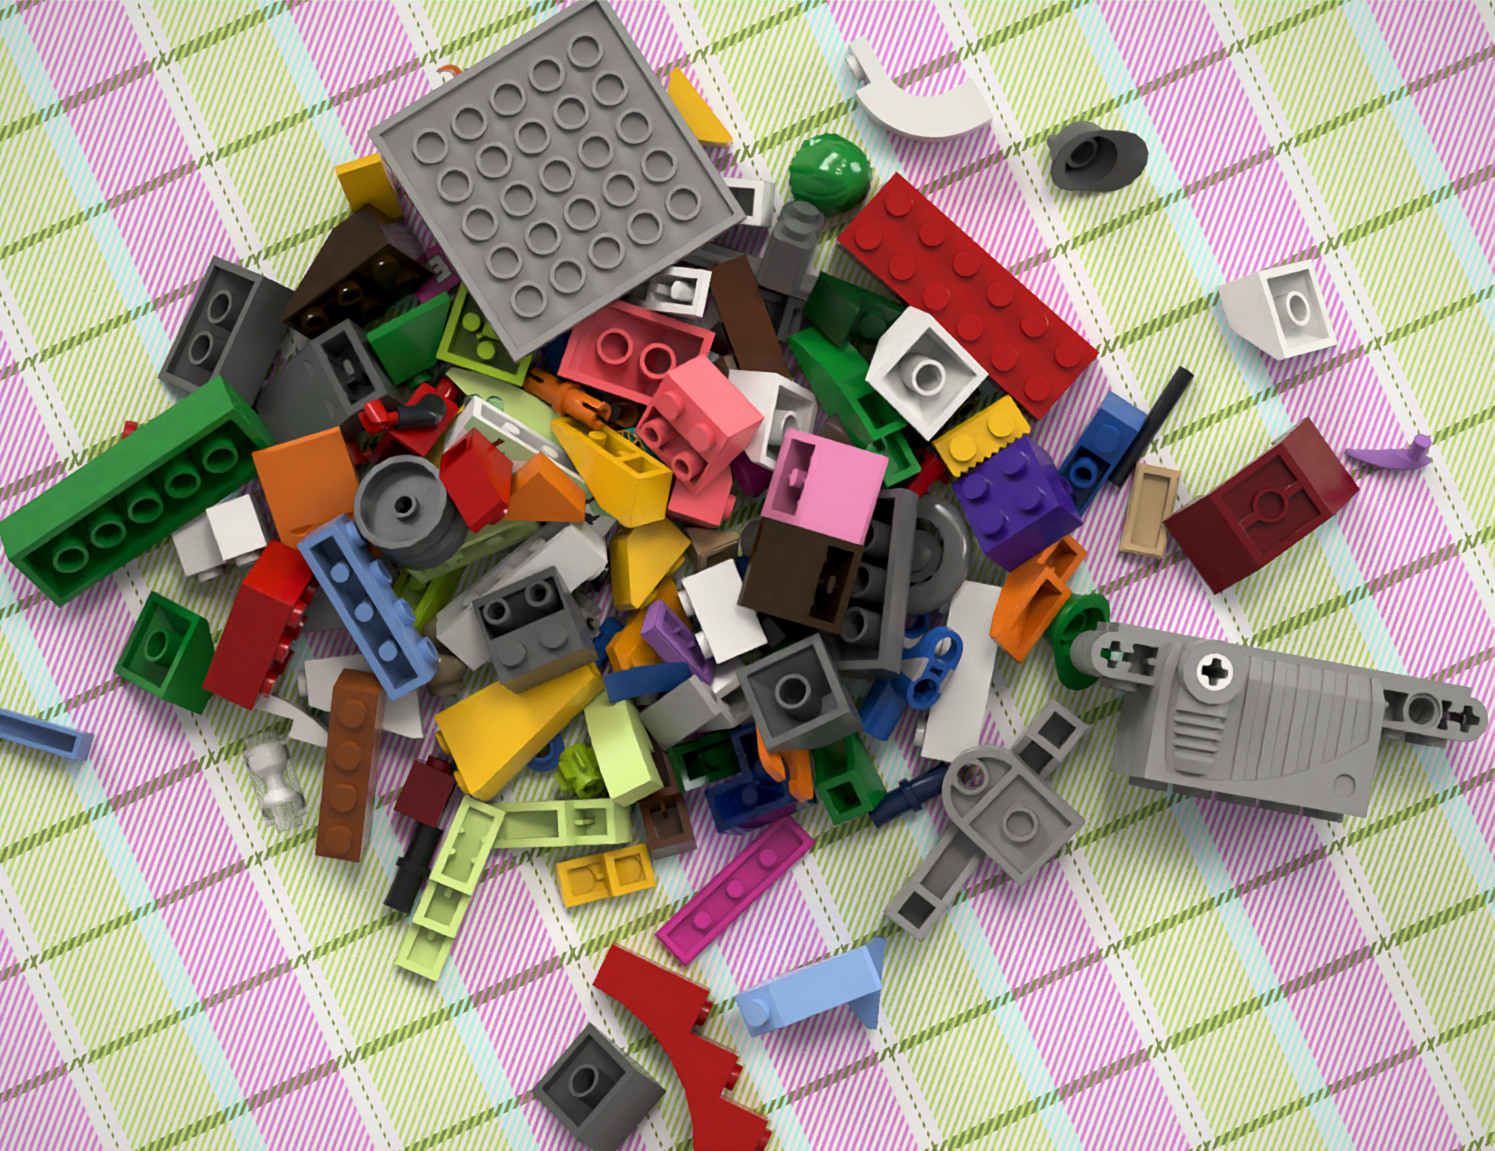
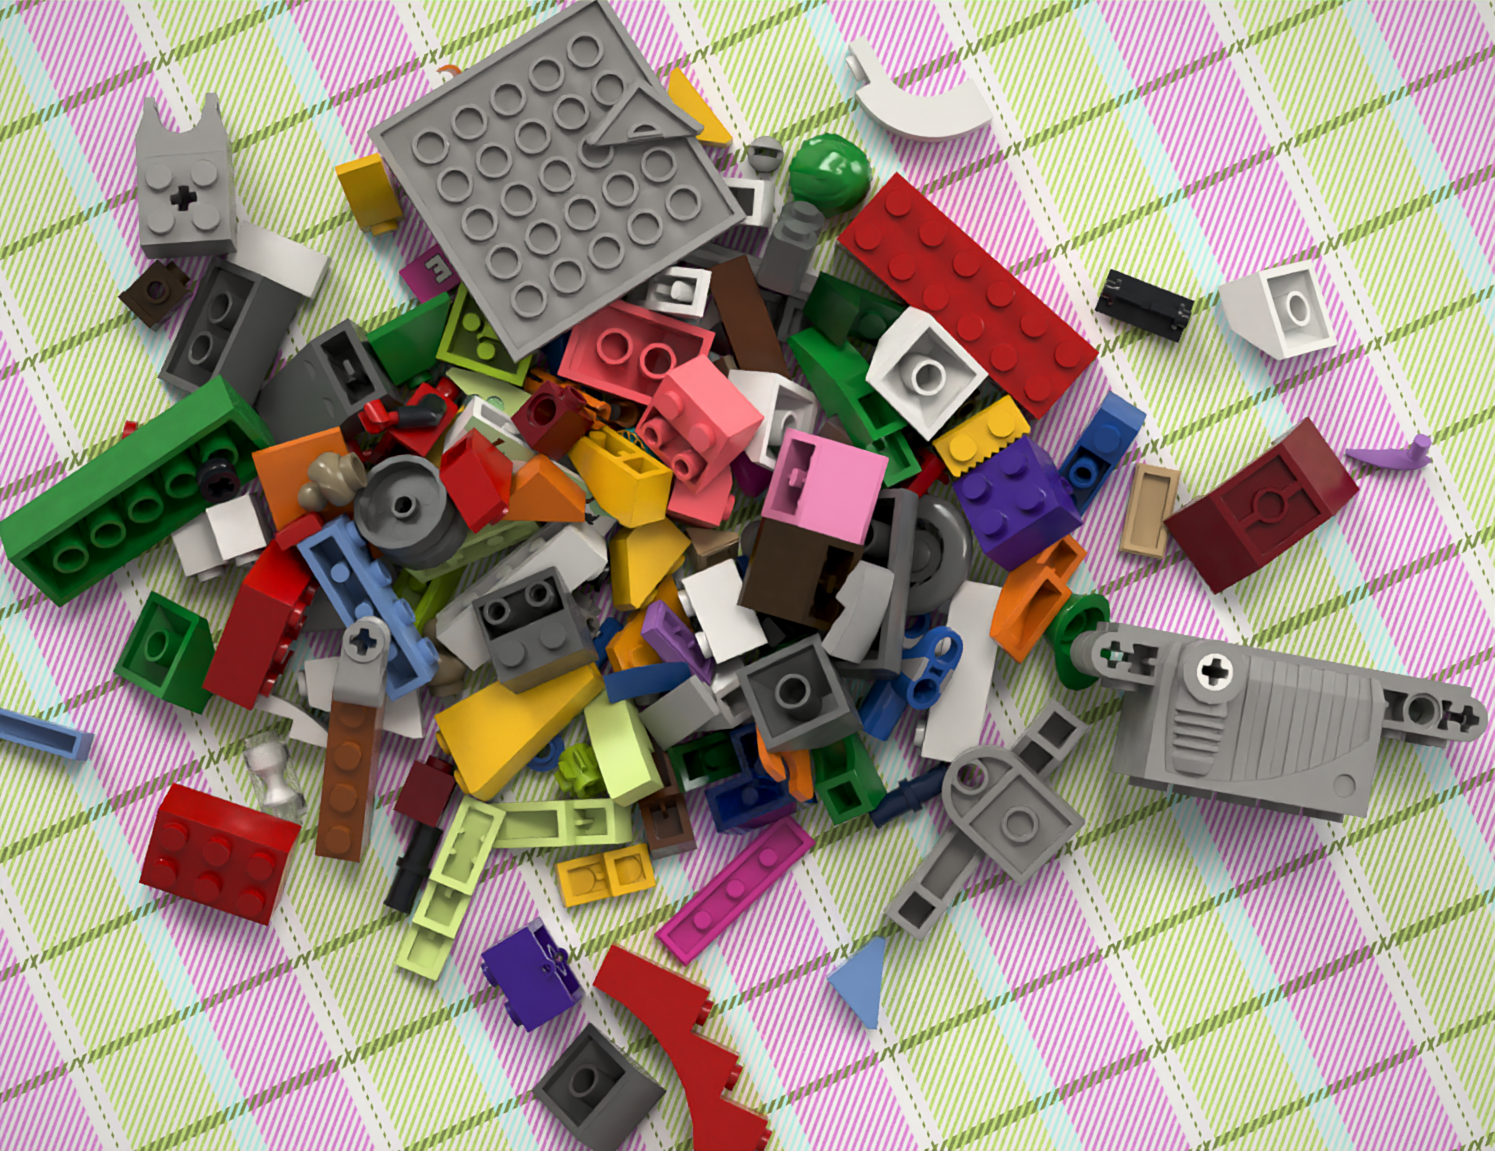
(157, 312): none -> dark brown brick
(181, 169): none -> light grey brick
(220, 854): none -> red brick
(223, 488): none -> black bush
(280, 259): none -> white slope
(299, 529): none -> red tile
(332, 480): none -> dark tan animal
(358, 274): dark brown slope -> none
(363, 671): none -> light grey piece
(531, 976): none -> dark purple brick
(553, 419): none -> dark red brick
(642, 116): none -> light grey tile
(764, 163): none -> light grey hinge
(808, 991): light blue slope -> none
(865, 604): none -> light grey slope
(1095, 158): dark grey piece -> none
(1144, 305): none -> black hinge
(1151, 425): black bar -> none

